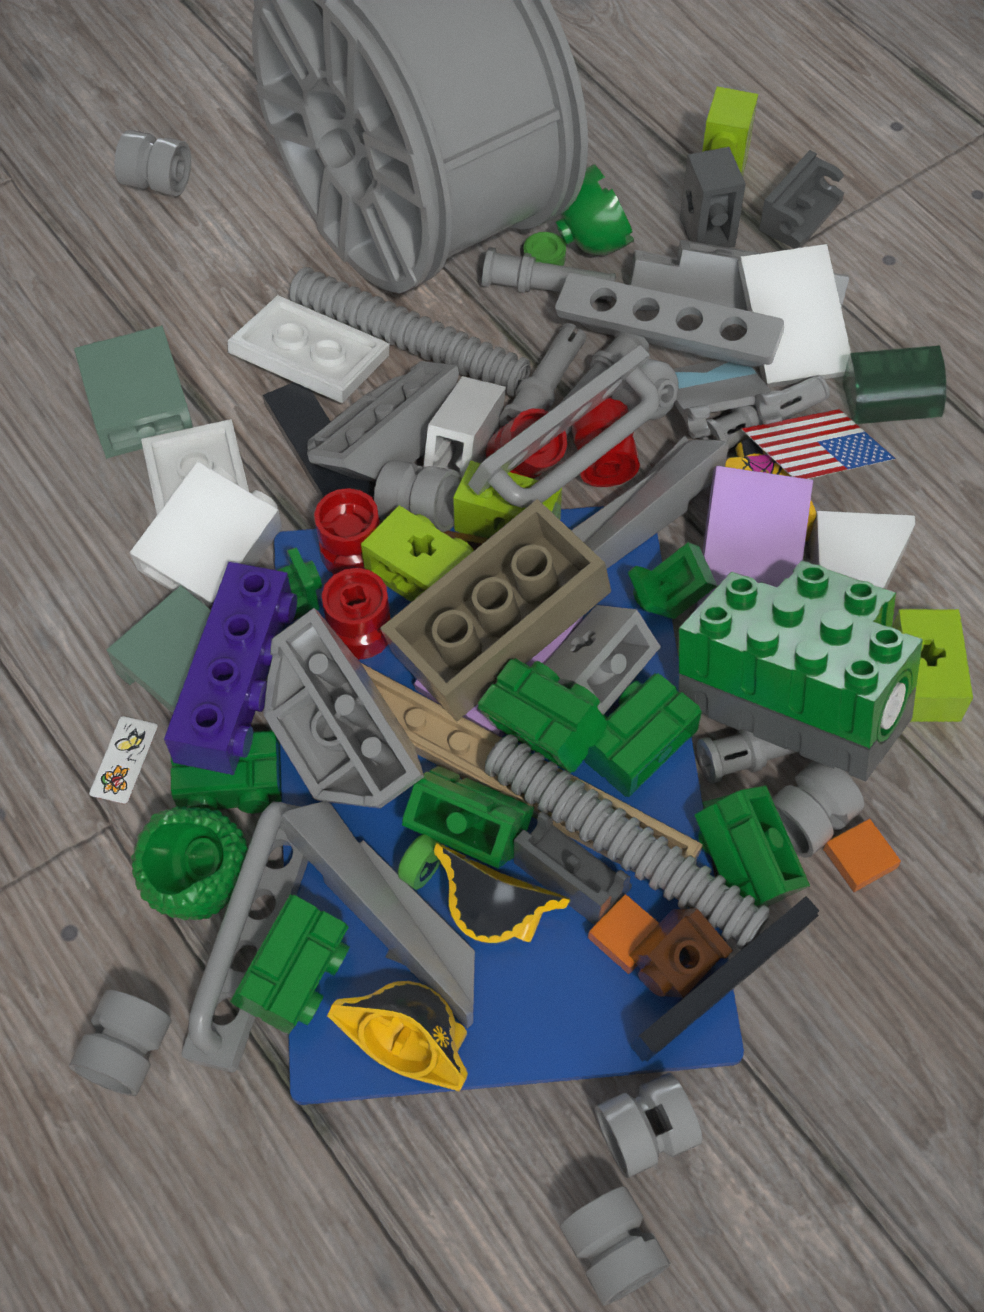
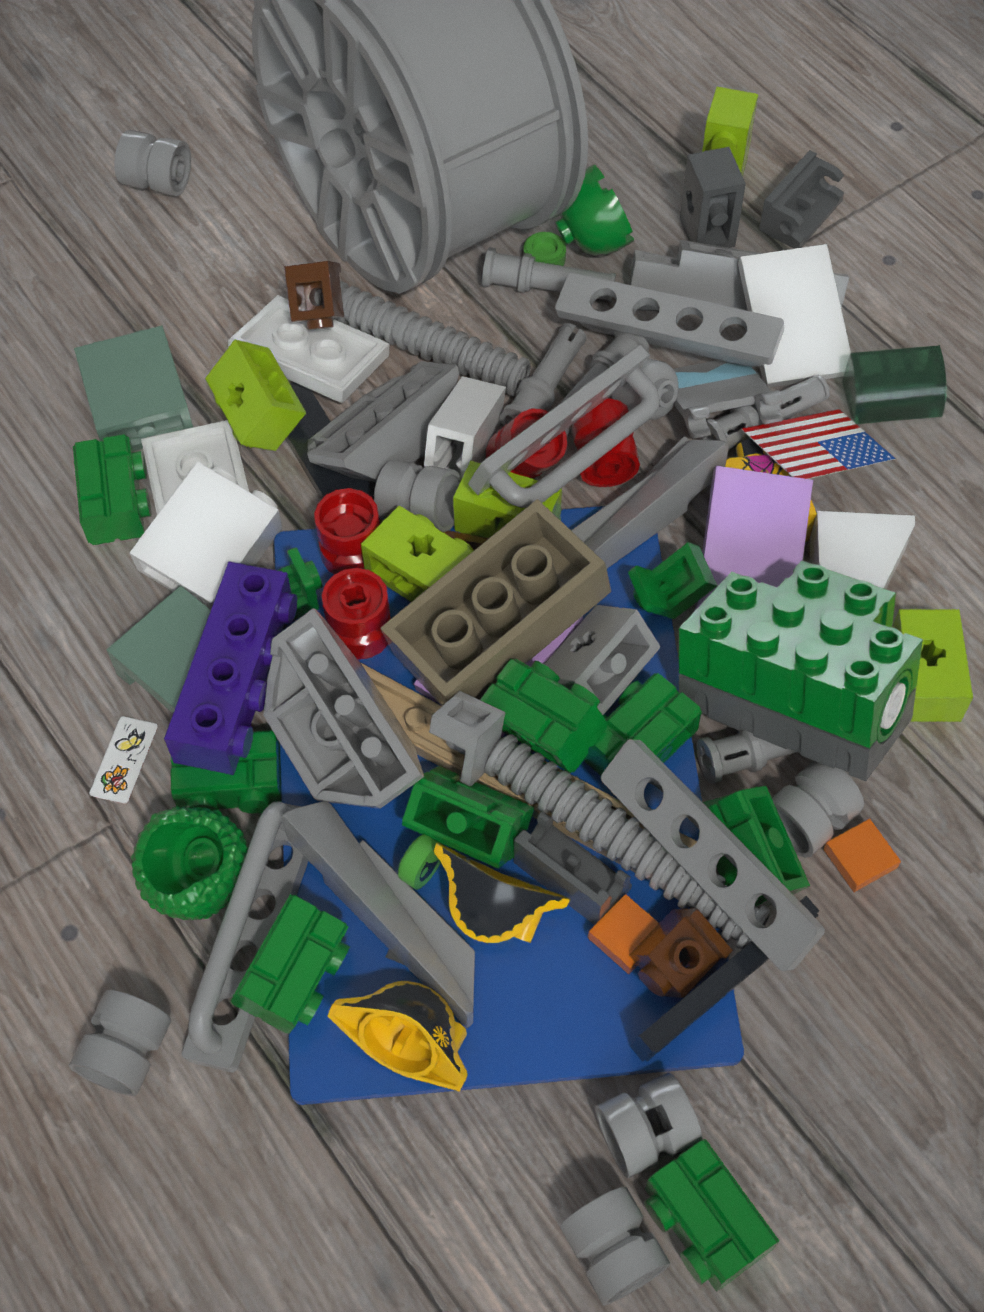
(109, 489): none -> green brick
(255, 395): none -> lime brick
(303, 283): none -> reddish brown brick
(470, 729): none -> light grey panel
(709, 1216): none -> green brick
(793, 930): none -> light grey piece

